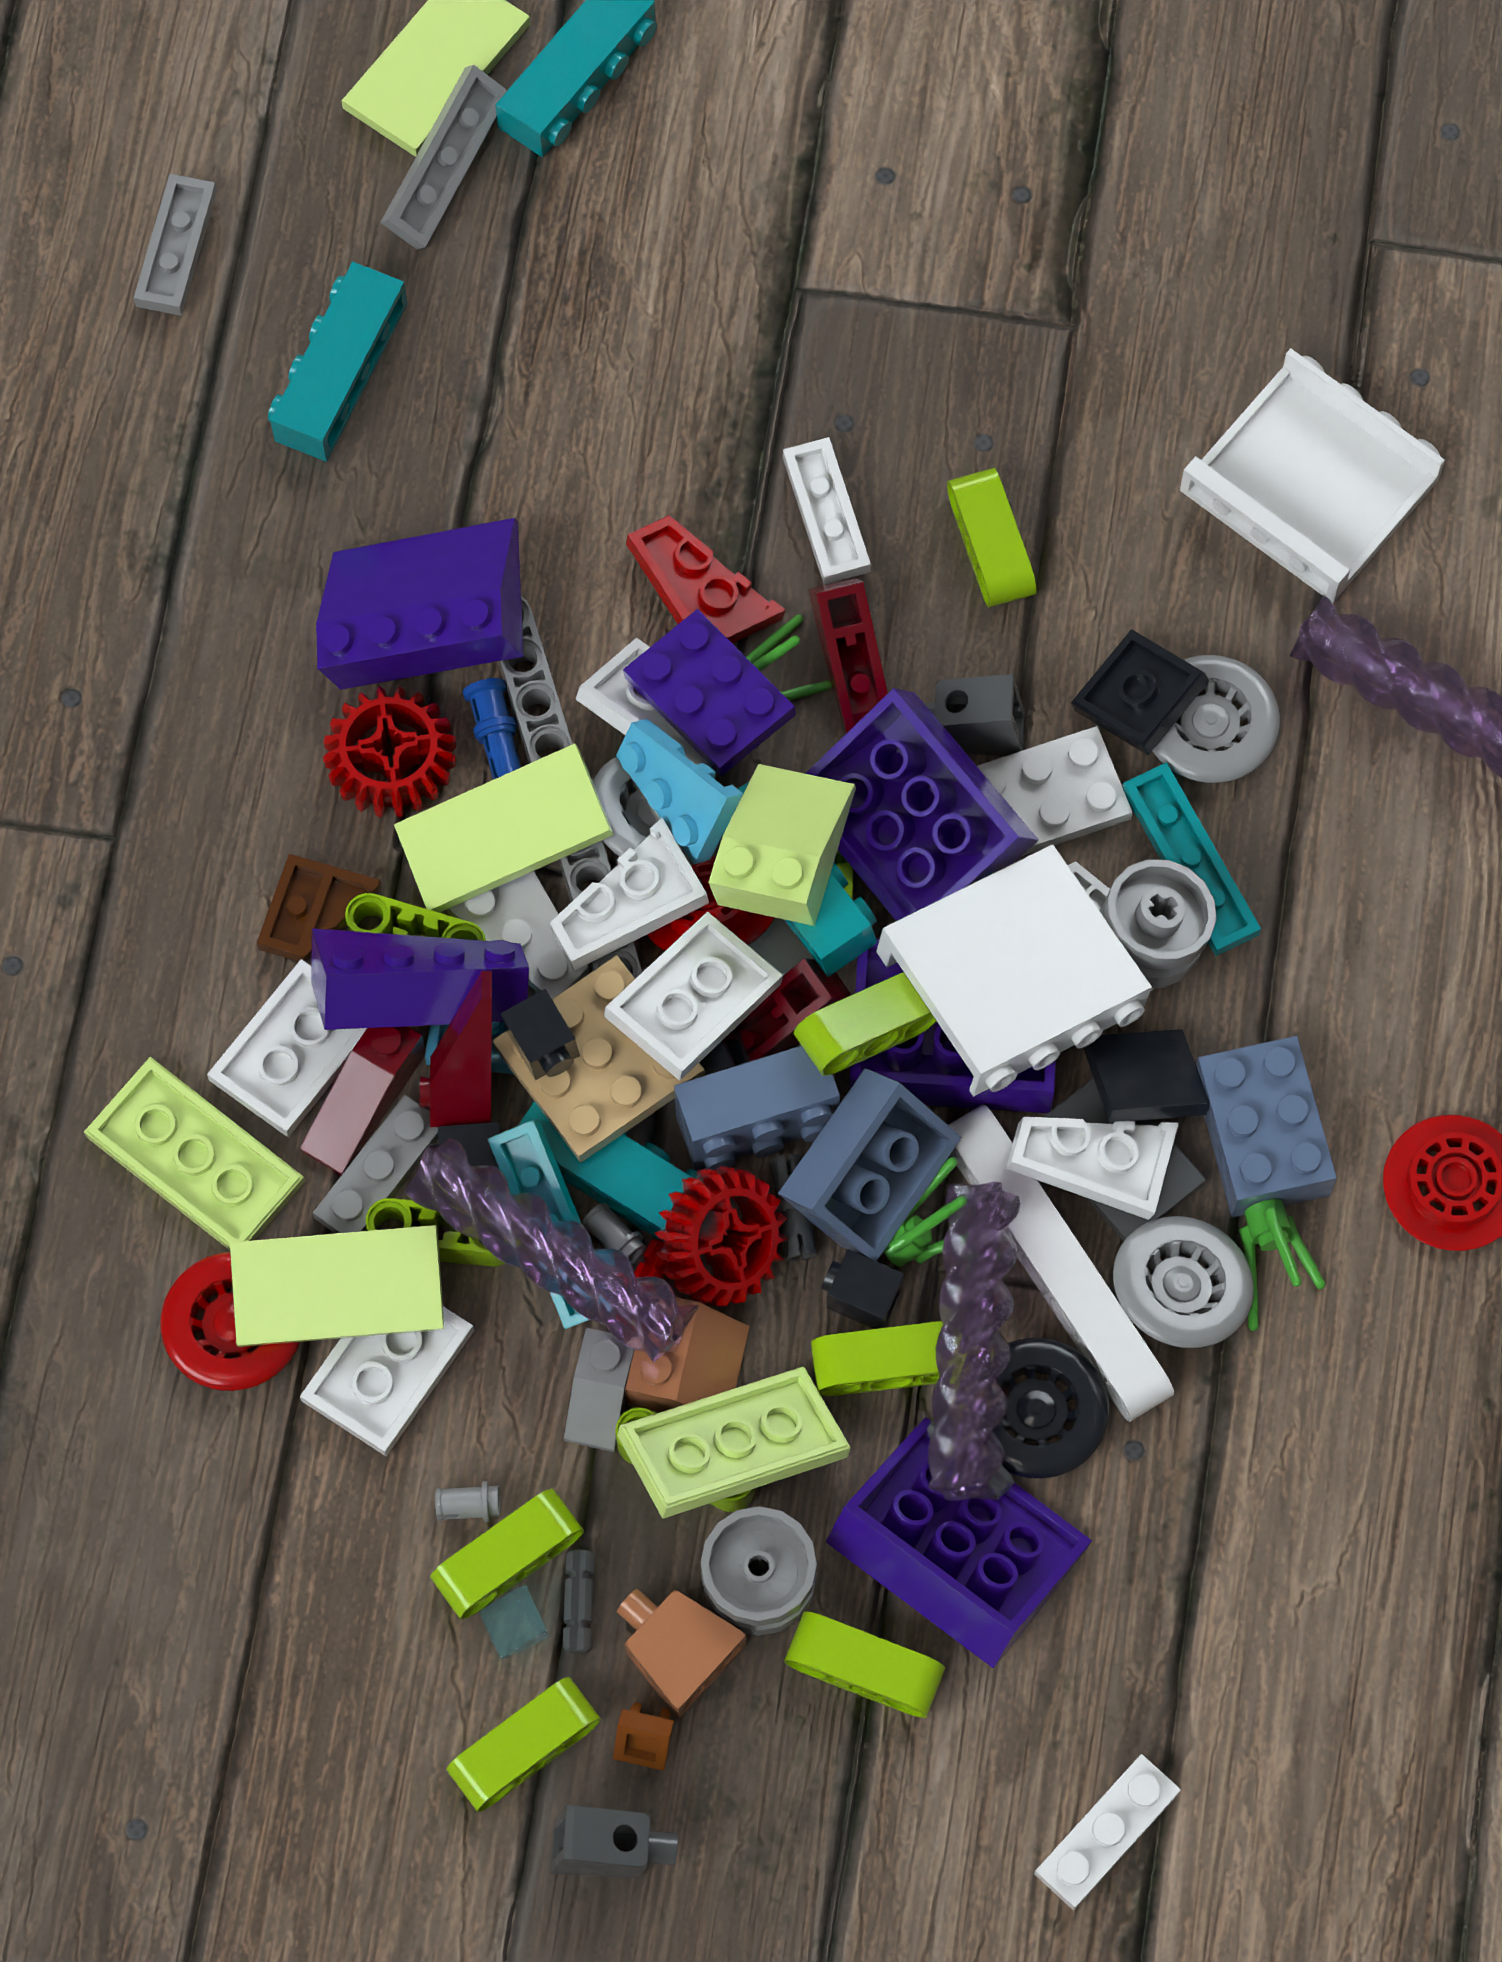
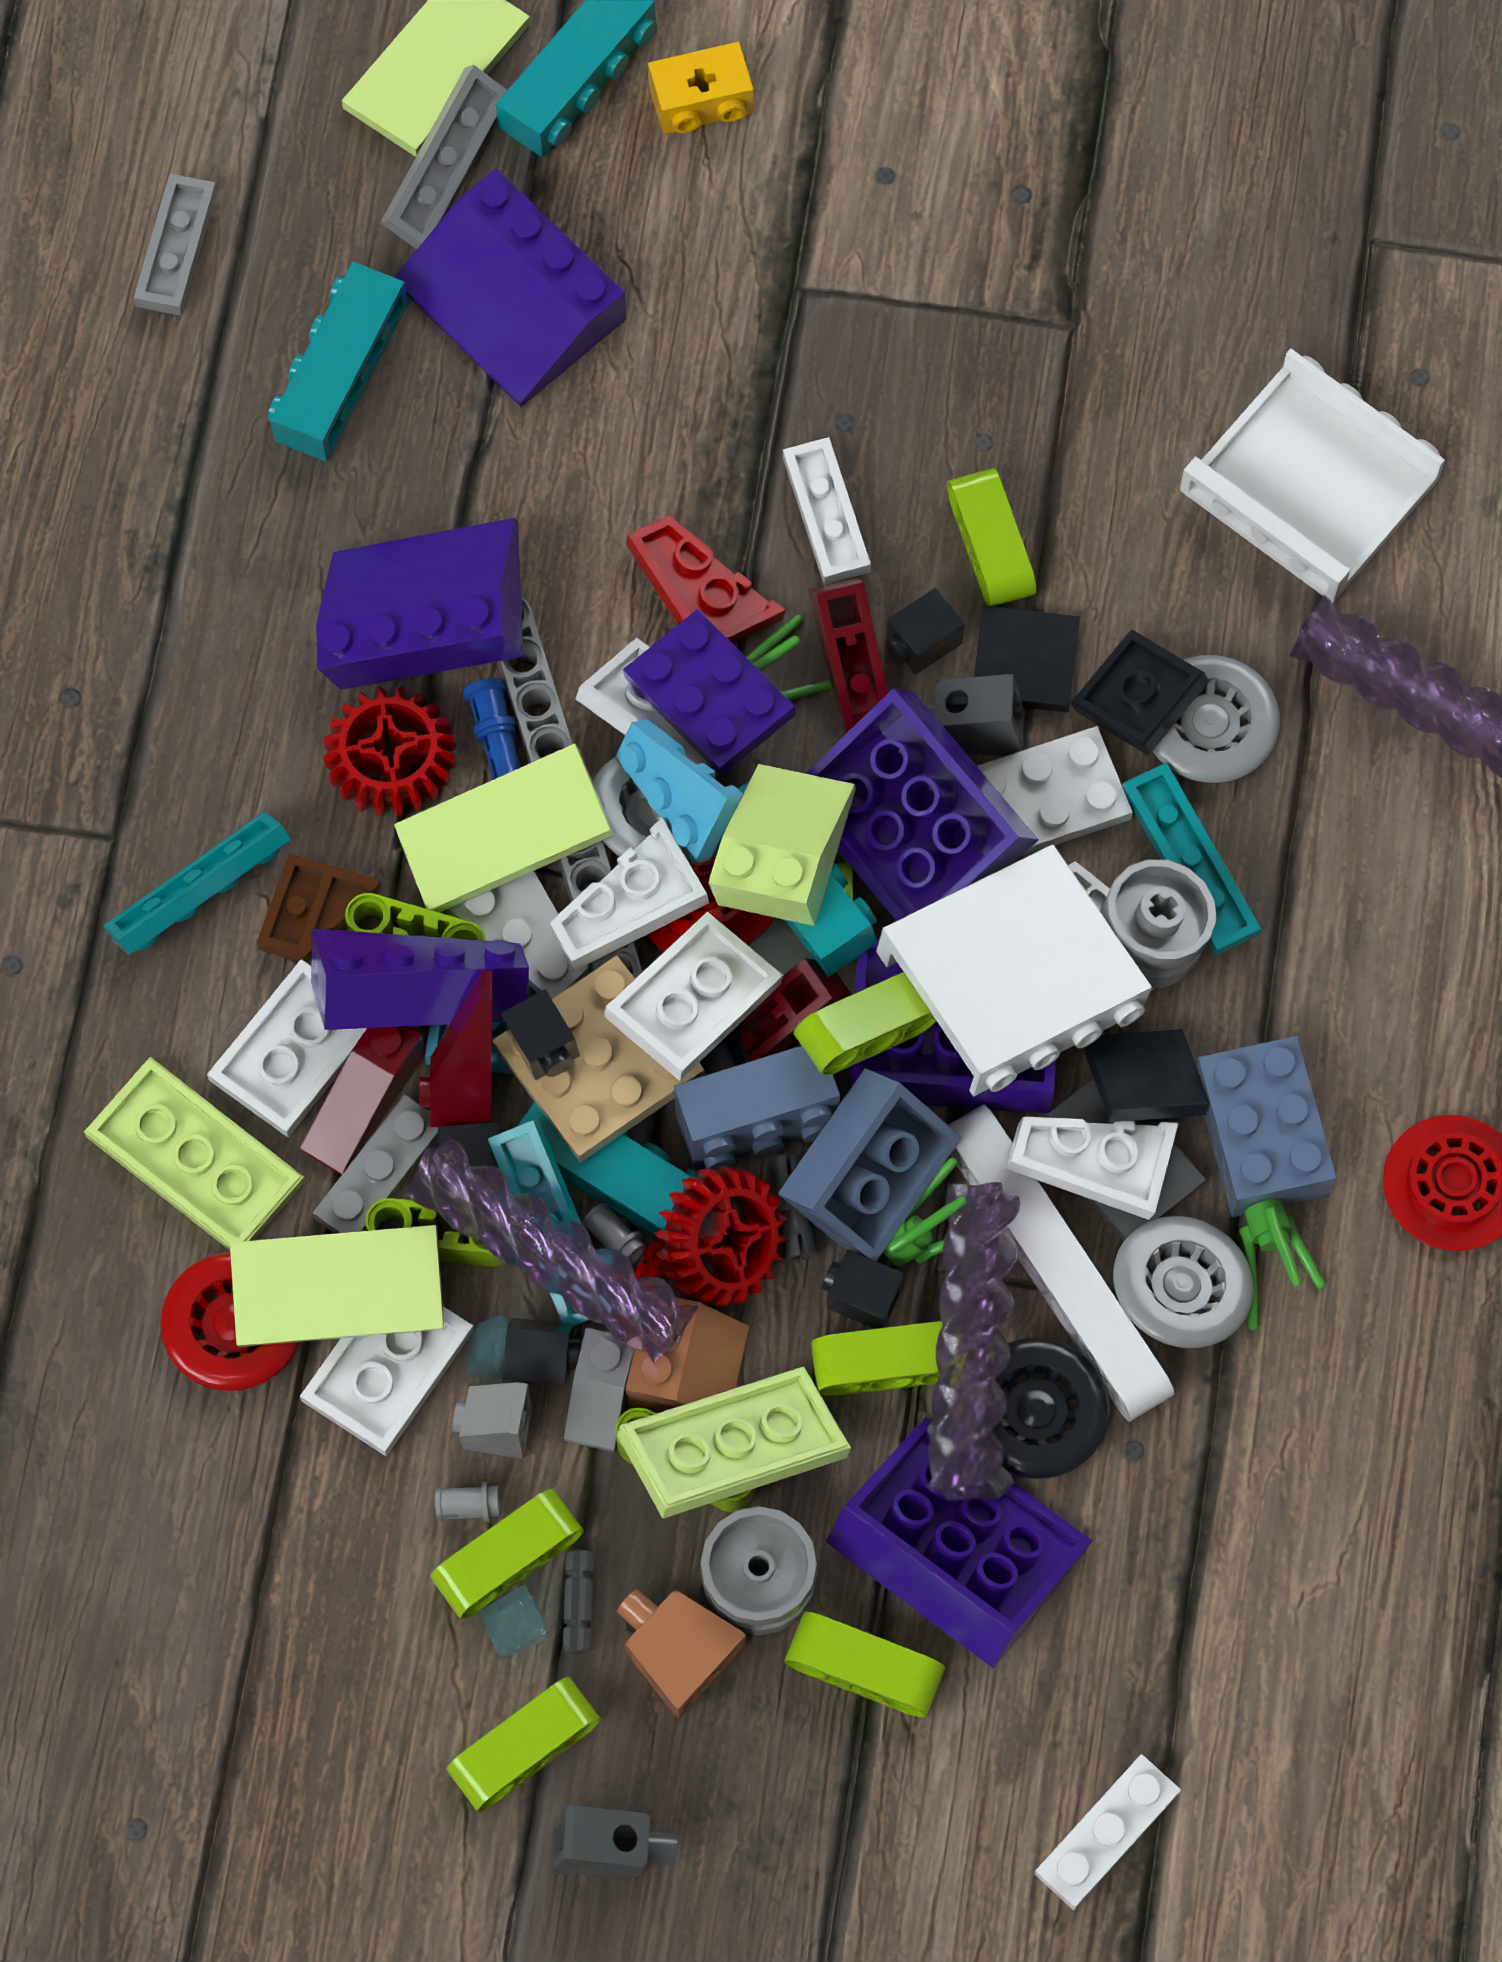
(207, 875): none -> teal plate
(487, 1349): none -> clear light blue slope
(495, 1419): none -> light grey slope
(511, 288): none -> dark purple slope
(540, 1351): none -> black brick
(643, 1738): dark orange tile -> none
(701, 88): none -> yellow brick
(924, 632): none -> black brick
(1033, 648): none -> black tile

